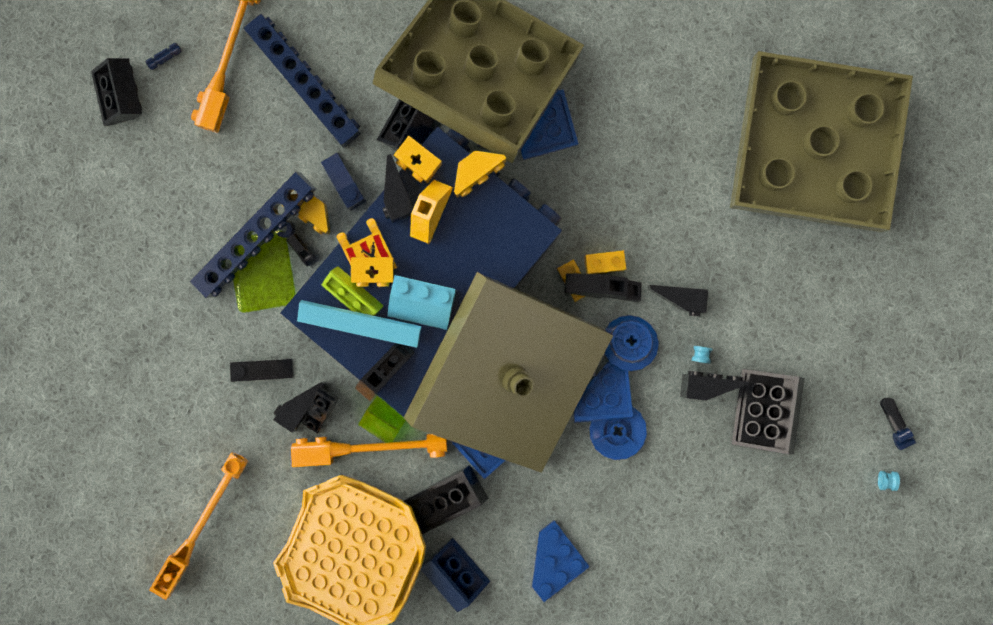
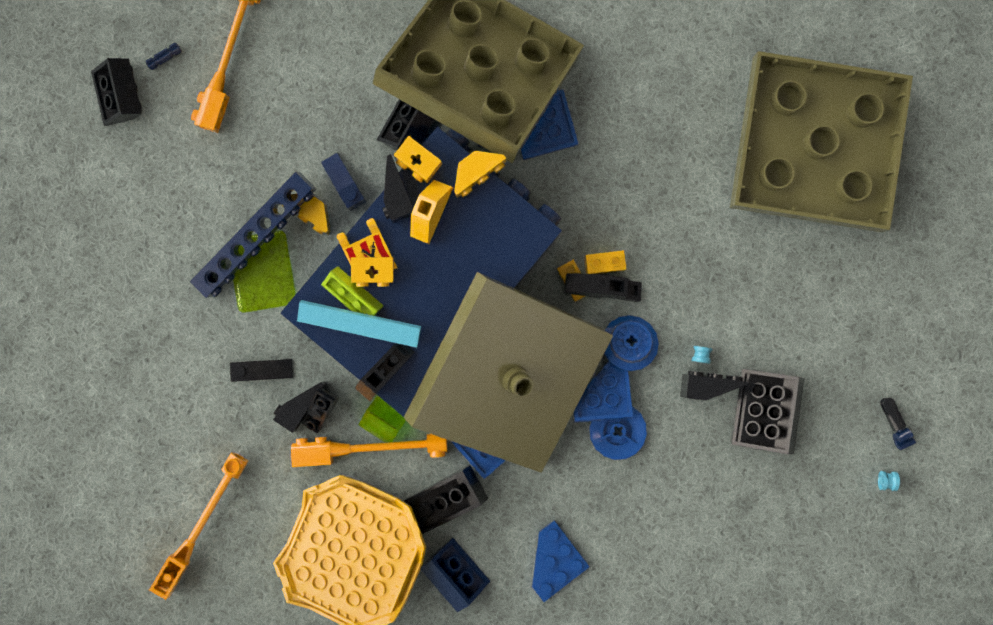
(257, 30): dark blue brick -> none
(297, 243): black piece -> none
(421, 302): medium azure slope -> none
(685, 299): black slope -> none

